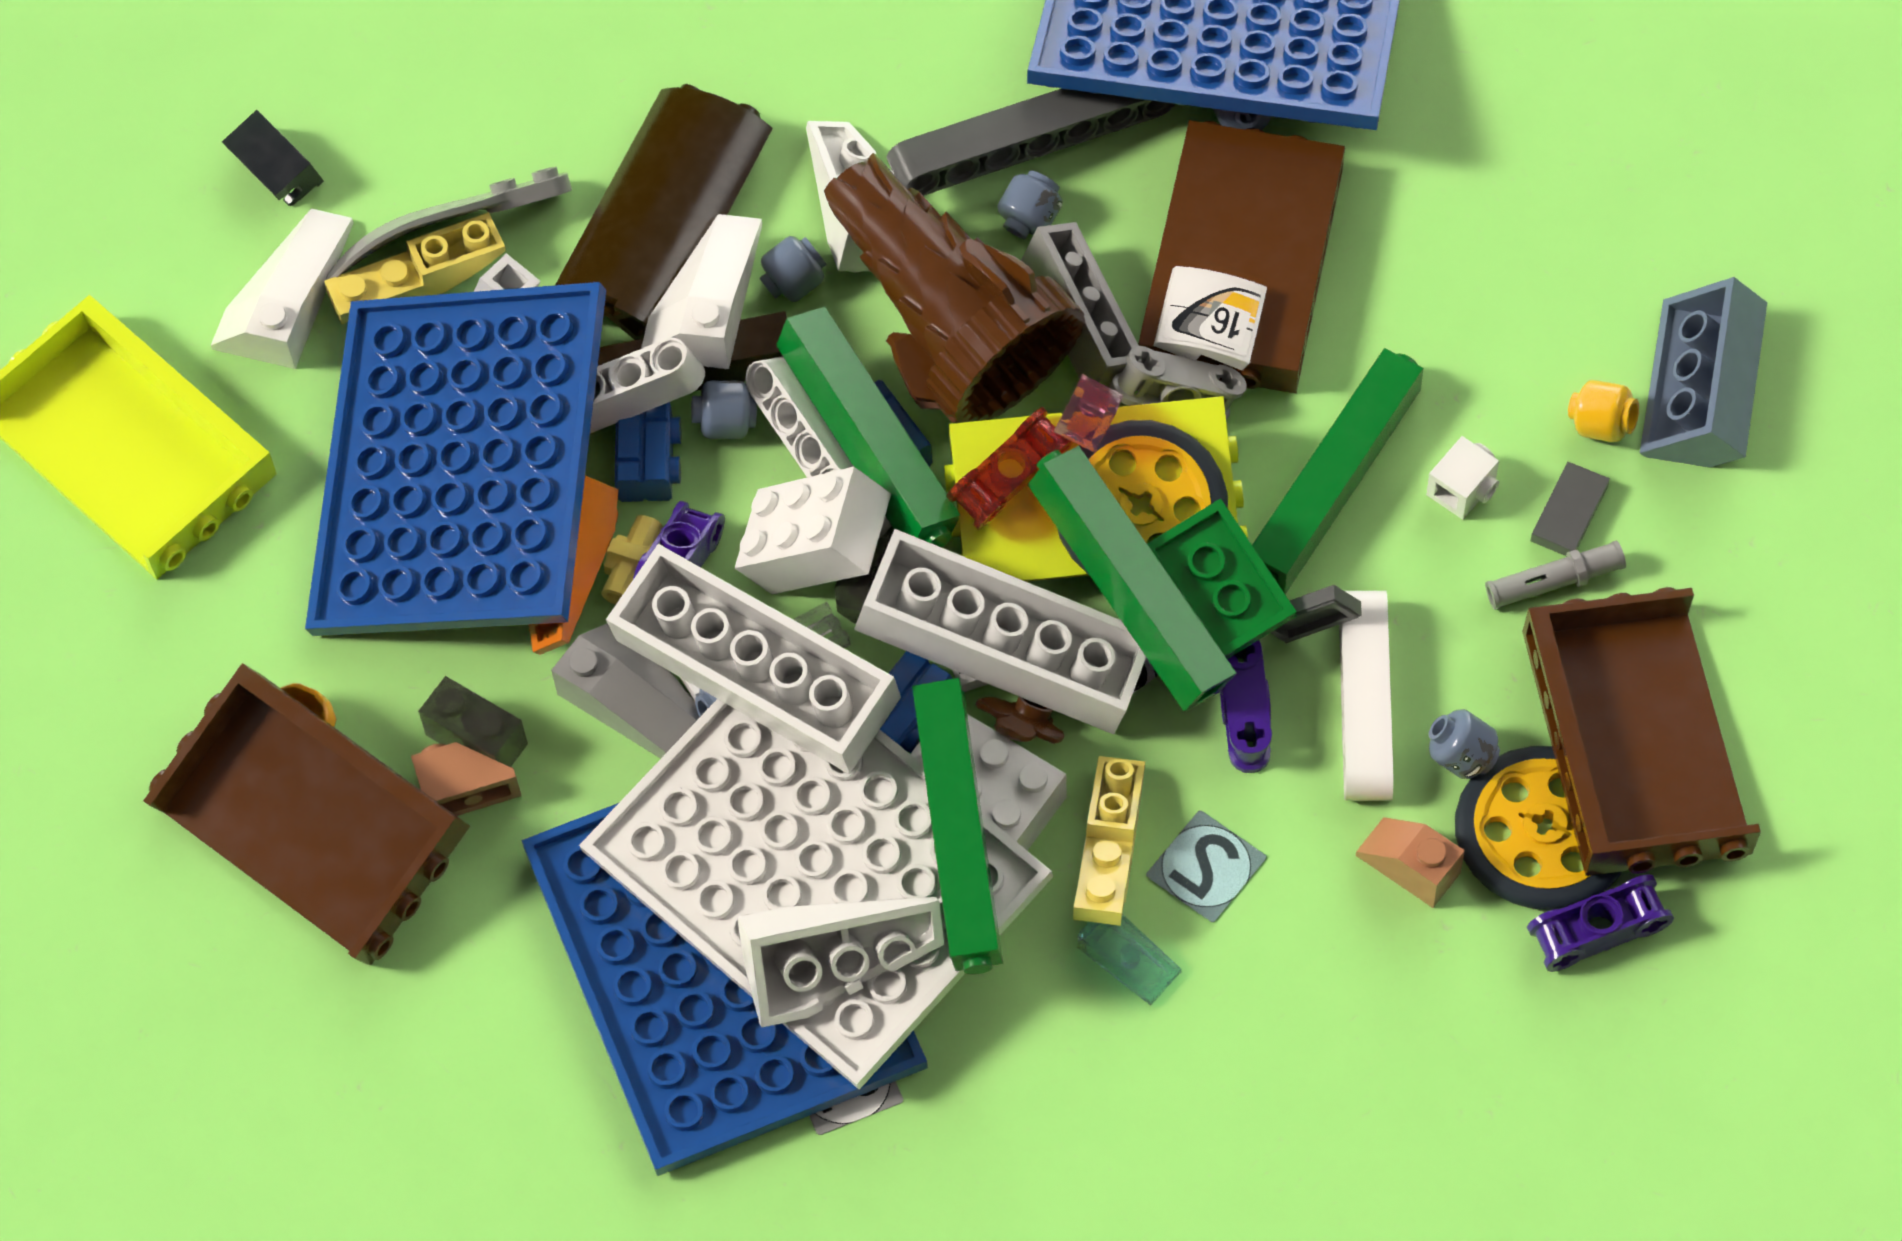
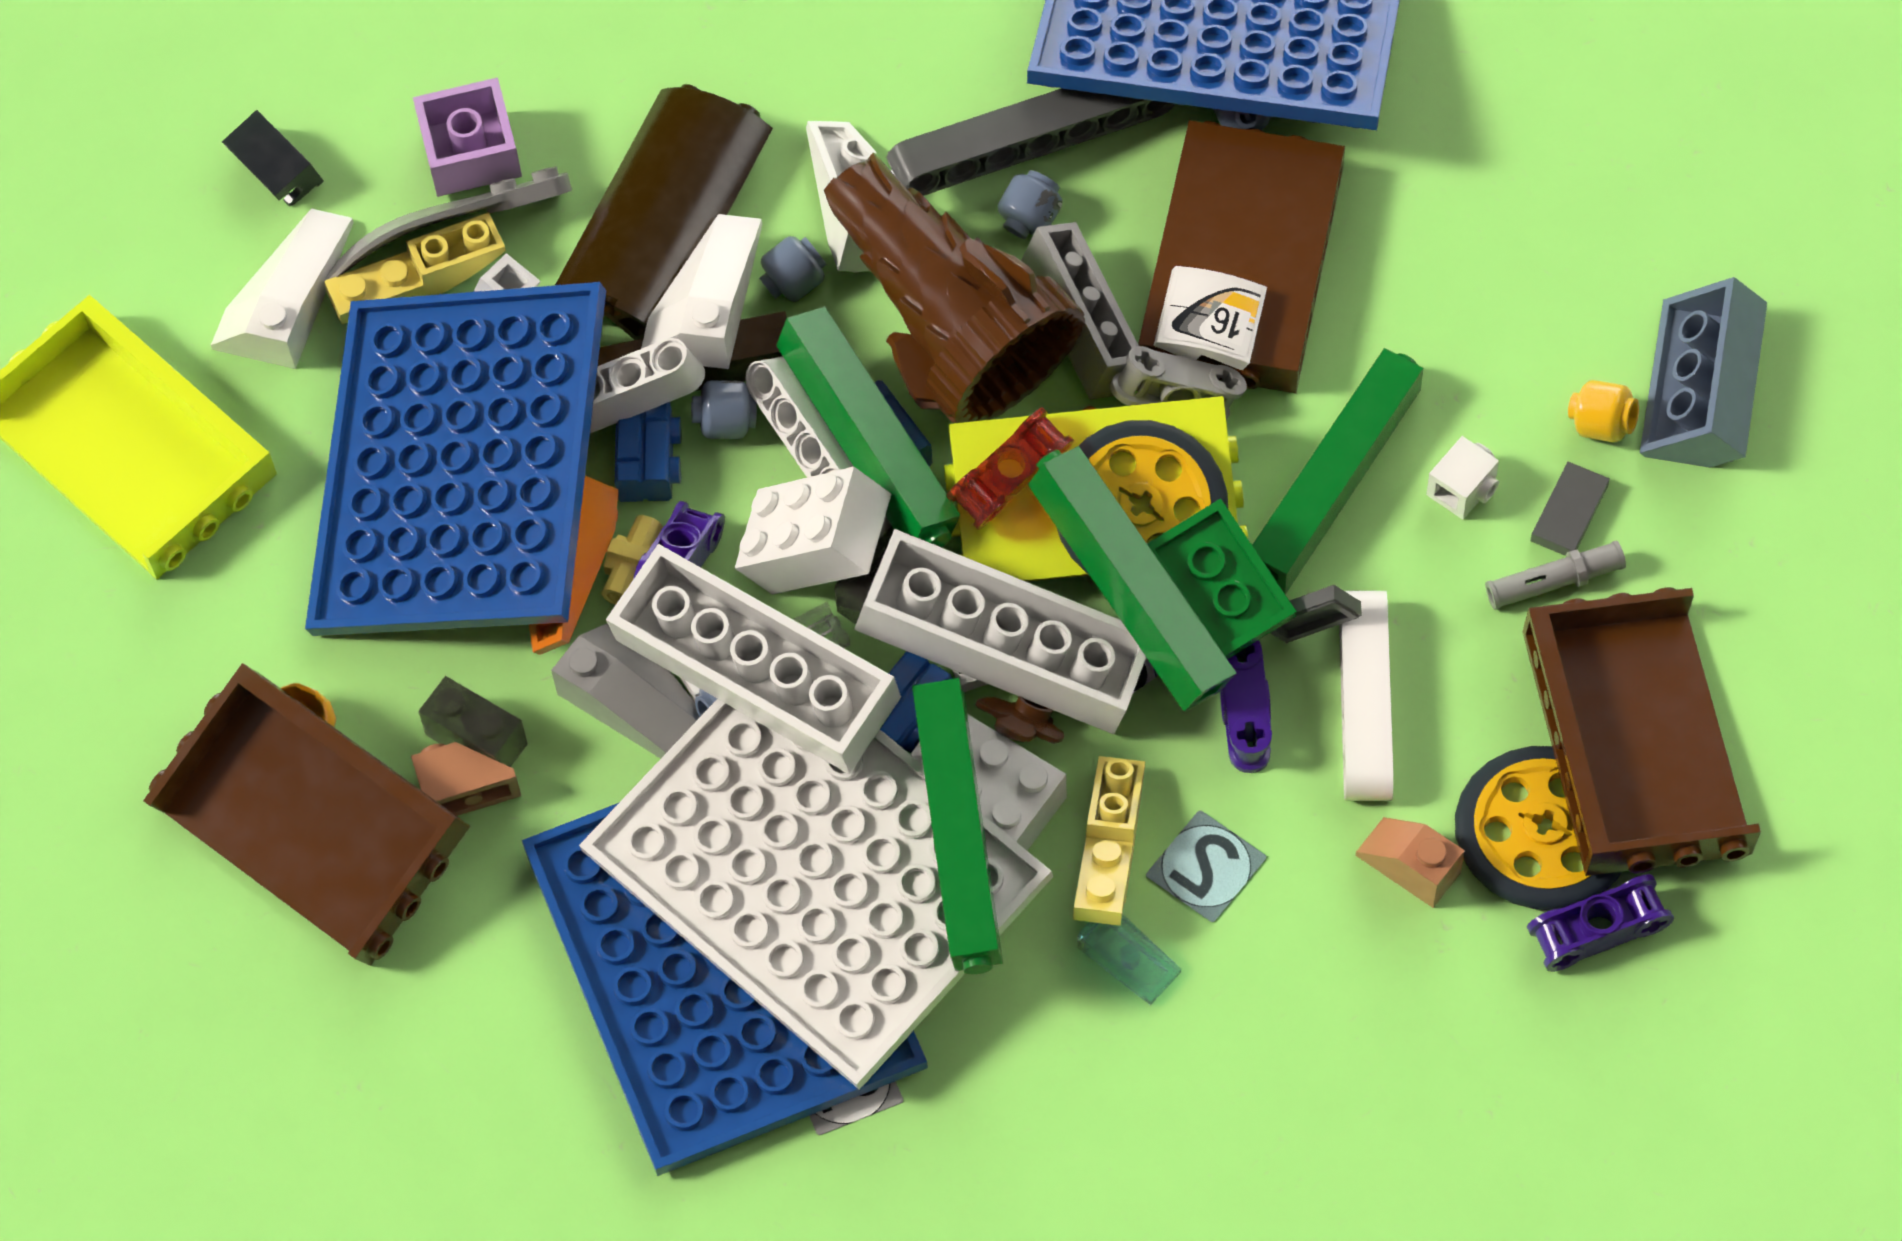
(467, 136): none -> lavender brick
(818, 952): white wedge -> none
(1088, 413): clear pink brick -> none
(1463, 744): sand blue head -> none

